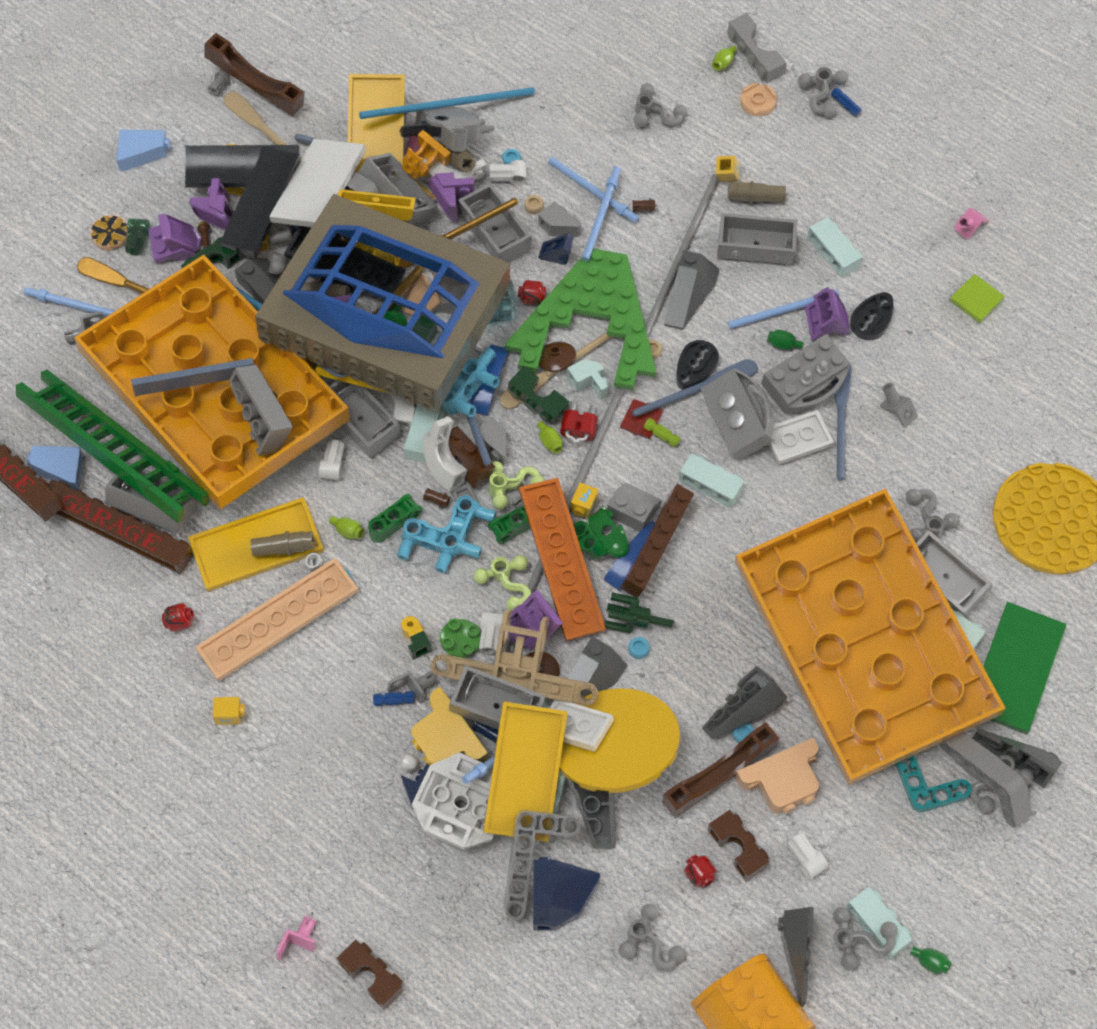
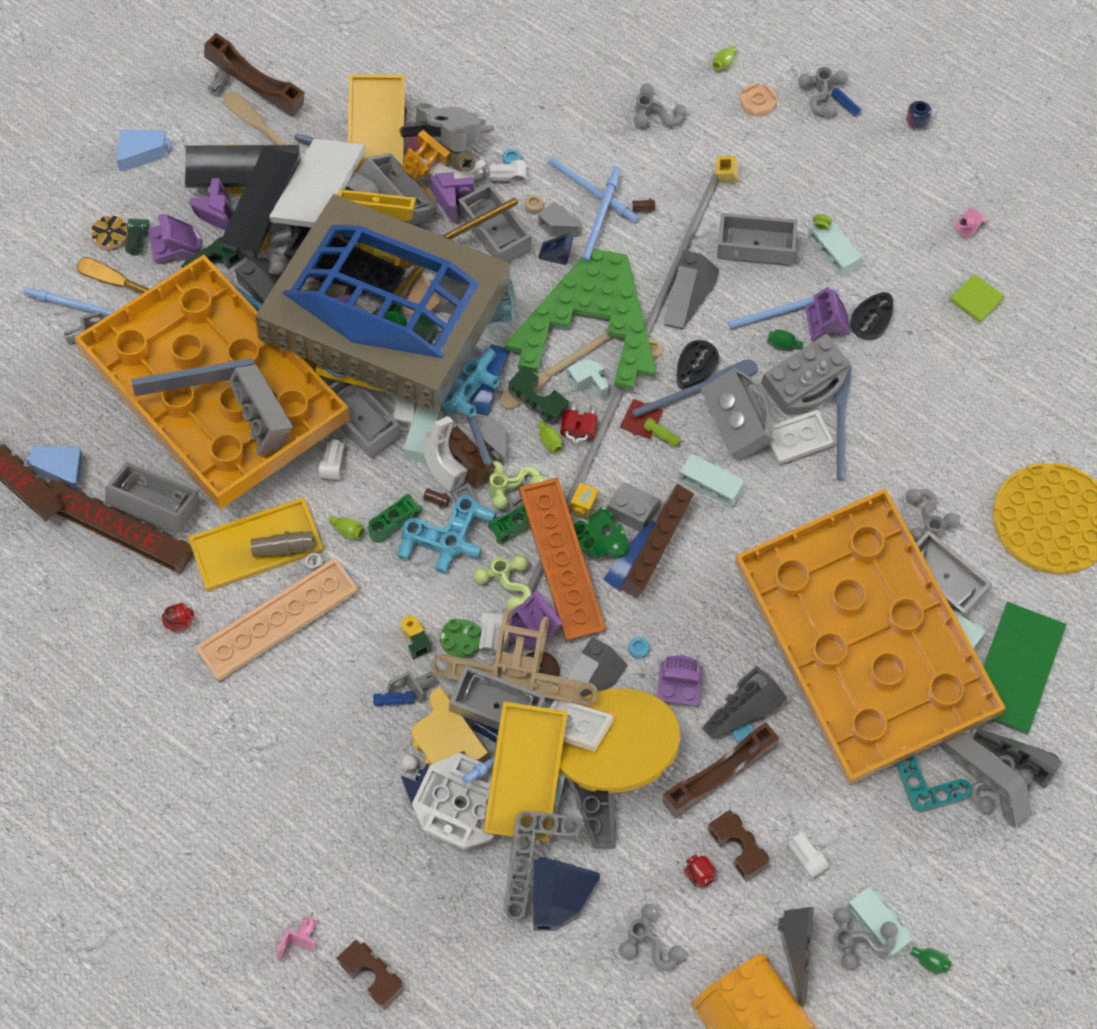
(102, 452): green ladder -> none
(204, 228): reddish brown piece -> none
(227, 710): yellow brick -> none
(446, 103): dark azure piece -> none
(532, 292): red head -> none
(557, 356): reddish brown dish -> none
(632, 615): dark green plant -> none
(680, 680): none -> medium lavender piece
(756, 192): dark tan piece -> none
(767, 63): light grey arch -> none
(784, 777): light nougat brick -> none
(822, 221): none -> lime plate
(898, 404): light grey bracket -> none
(919, 114): none -> dark blue head

